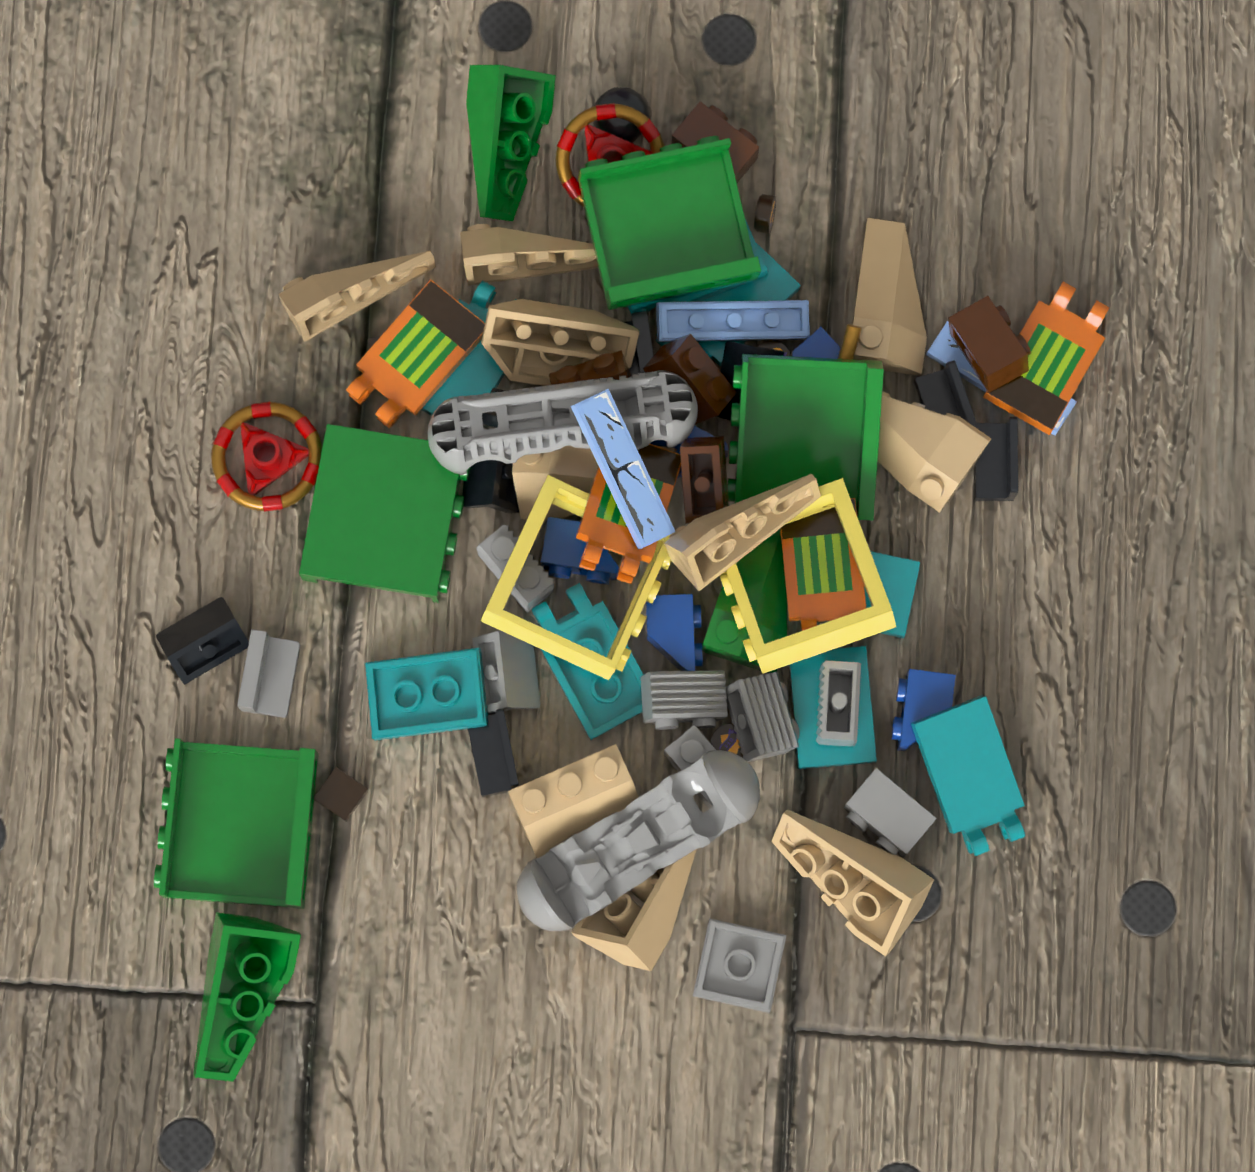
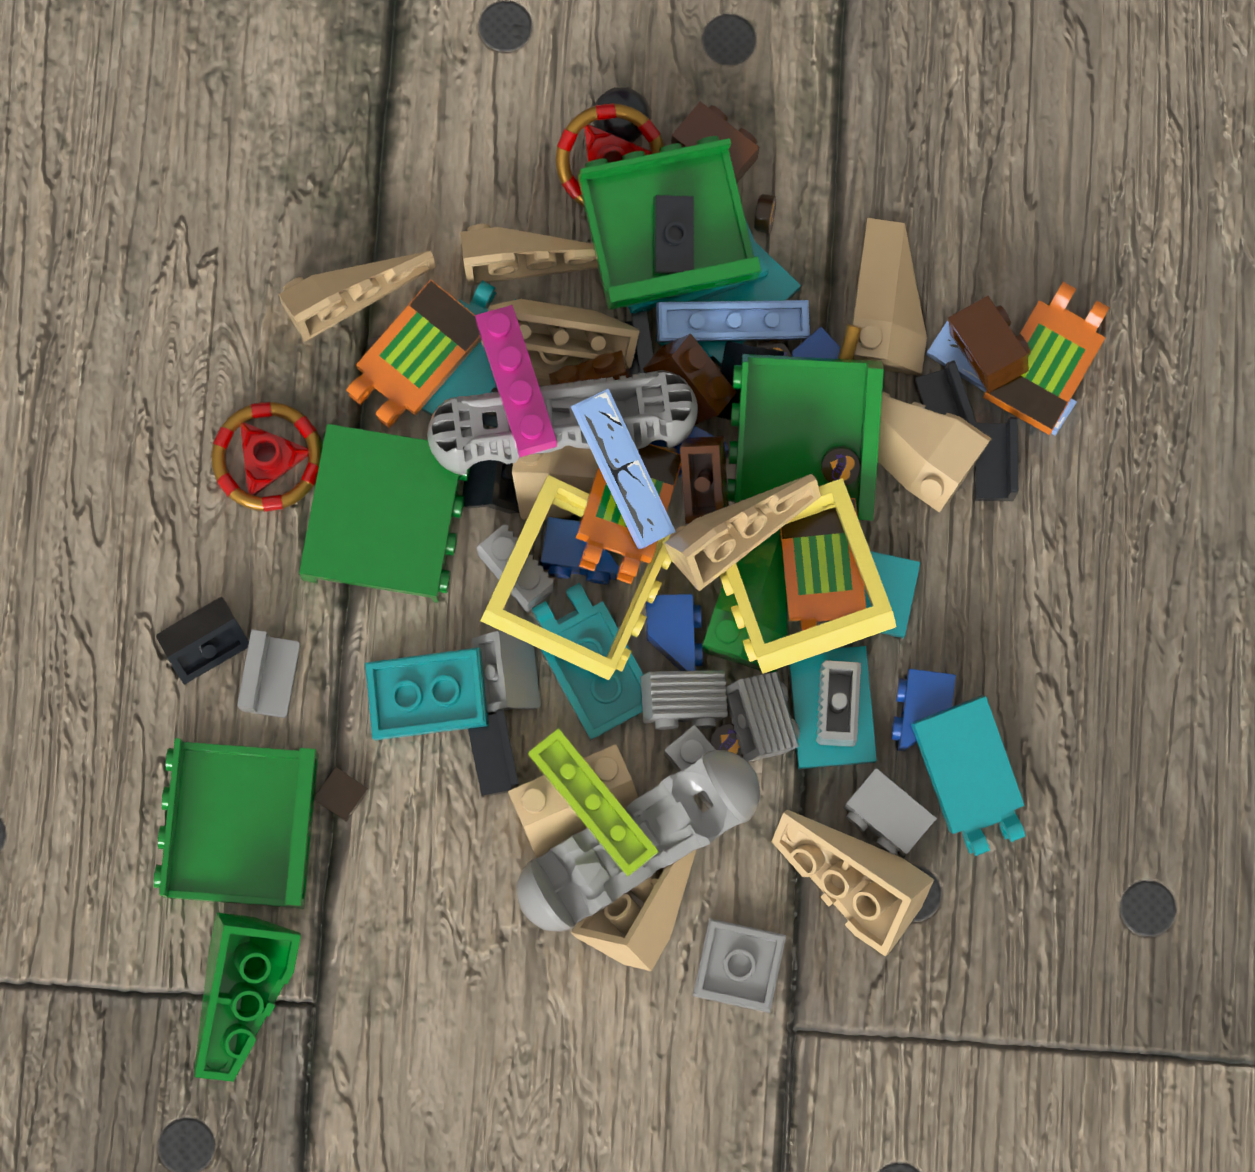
(504, 124): green wedge -> none
(516, 381): none -> dark pink plate
(593, 802): none -> lime plate
(673, 234): none -> black plate
(840, 463): none -> dark brown tile

